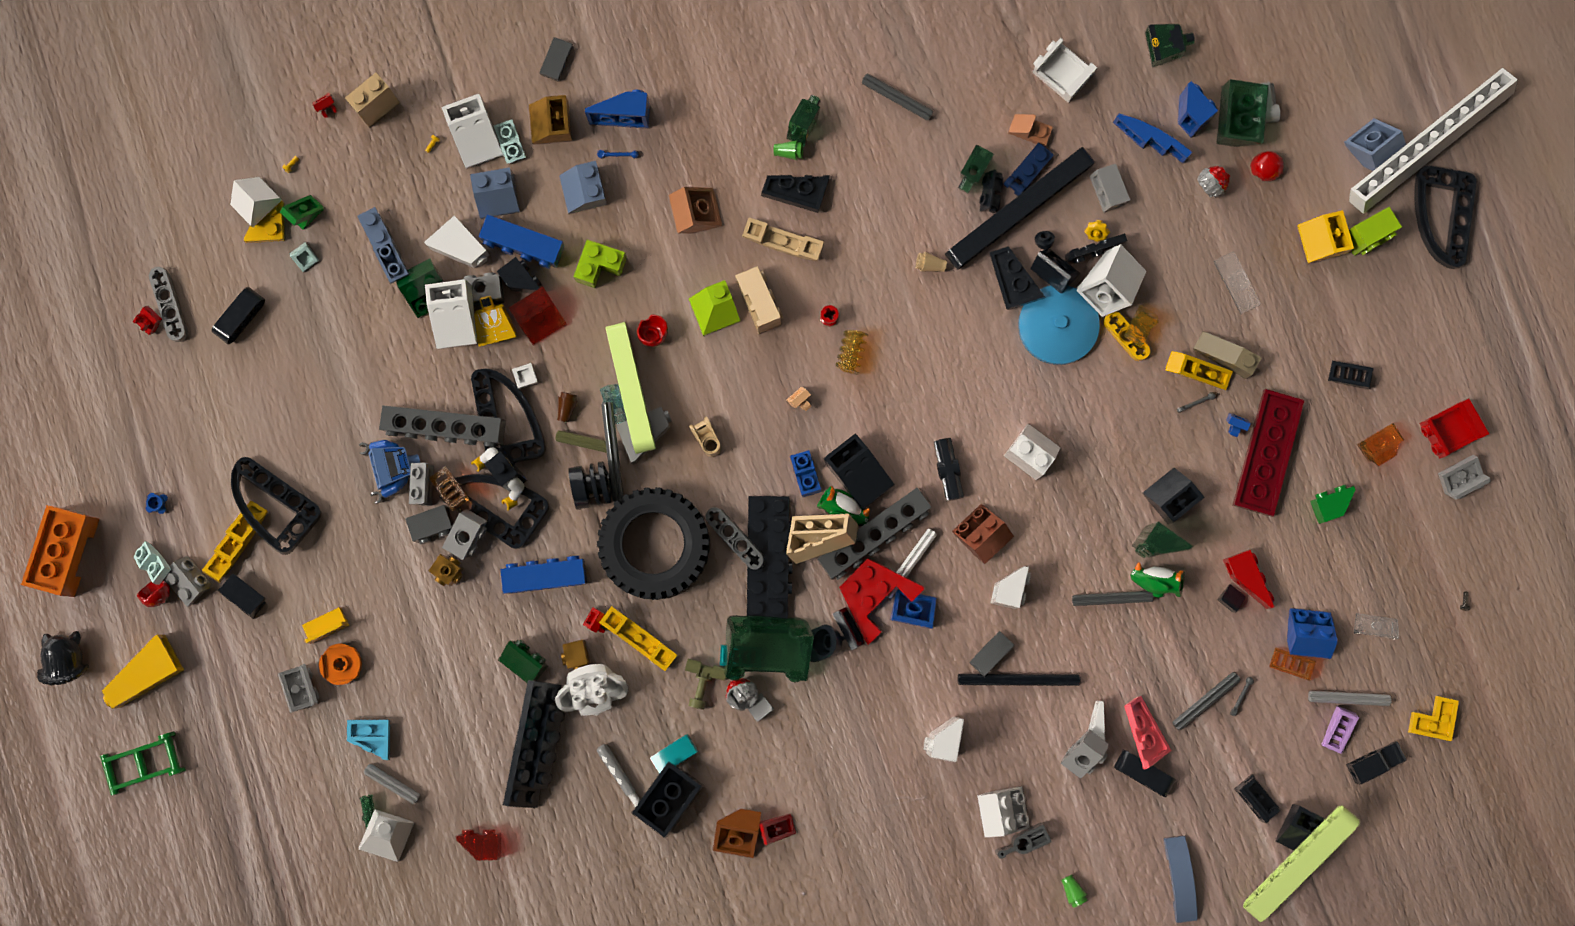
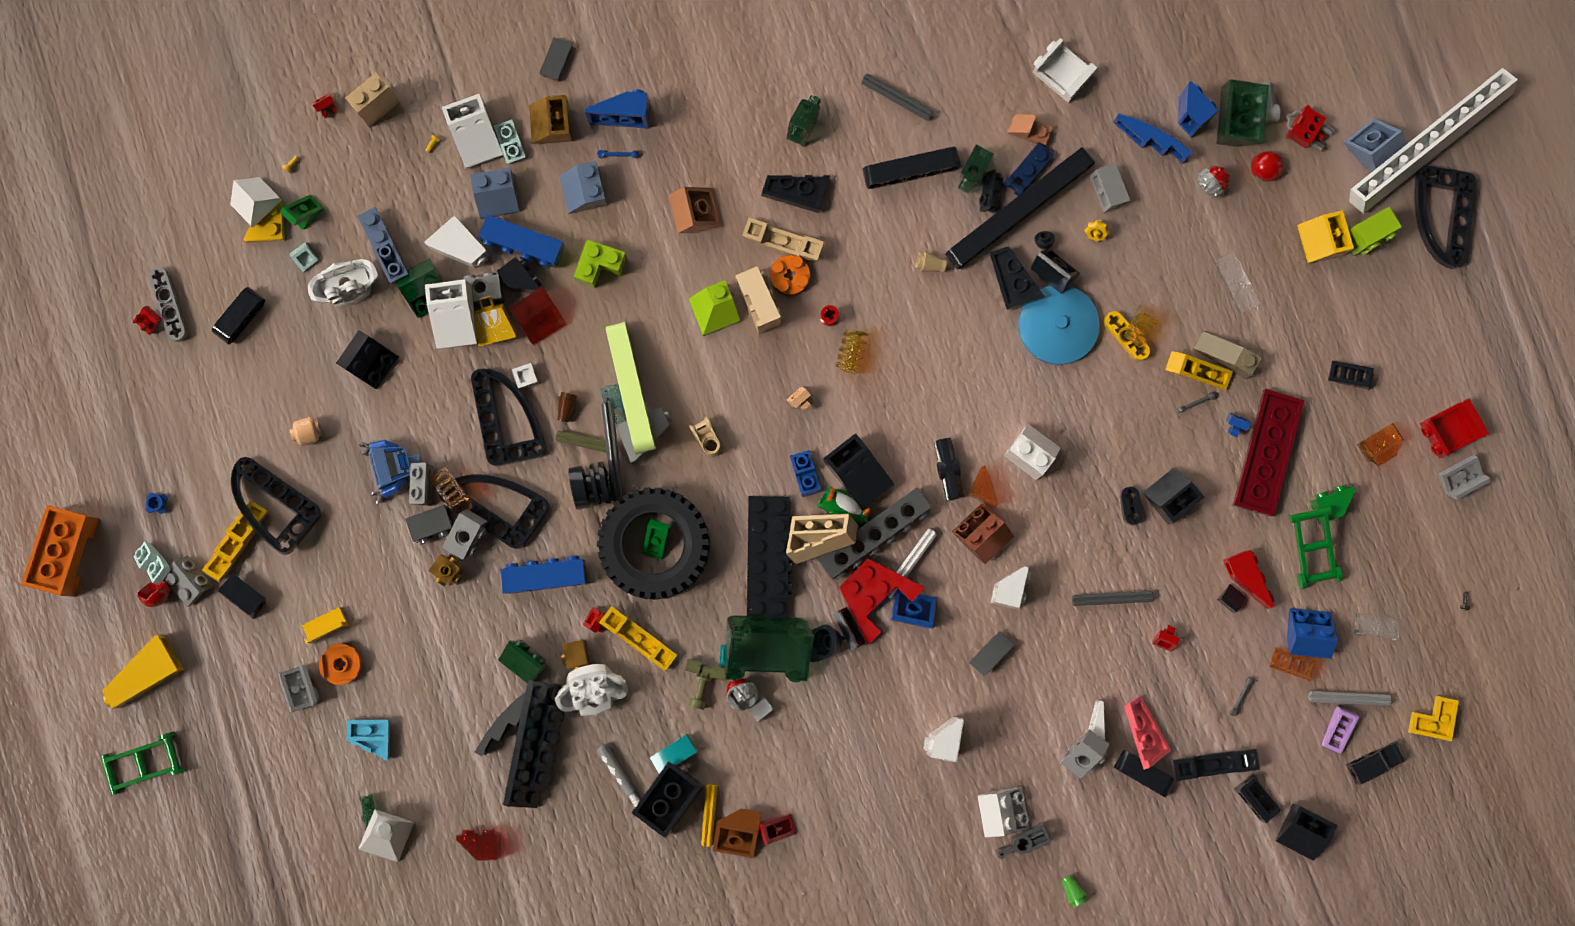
(61, 659): black hair -> none
(305, 431): none -> light nougat head
(326, 286): none -> white piece
(367, 359): none -> black slope
(392, 417): dark grey brick -> none
(392, 783): light grey axle -> none
(497, 731): none -> dark grey slope
(504, 472): torso -> none
(652, 331): red hair -> none
(656, 539): none -> green slope
(709, 815): none -> yellow axle
(737, 536): dark grey beam -> none
(790, 150): bright green cone -> none
(795, 265): none -> orange plate
(911, 167): none -> black beam
(982, 488): none -> clear orange slope
(1019, 679): black axle -> none
(1095, 249): black wing -> none
(1112, 281): white slope -> none
(1136, 506): none -> black beam
(1158, 580): green animal -> none
(1159, 541): clear green slope -> none
(1166, 42): clear green torso -> none
(1166, 638): none -> red tile
(1182, 879): sand blue slope -> none
(1206, 701): dark grey axle -> none
(1216, 764): none -> black slope
(1301, 863): yellowish green beam -> none
(1307, 127): none -> red piece
(1334, 570): none -> green piece

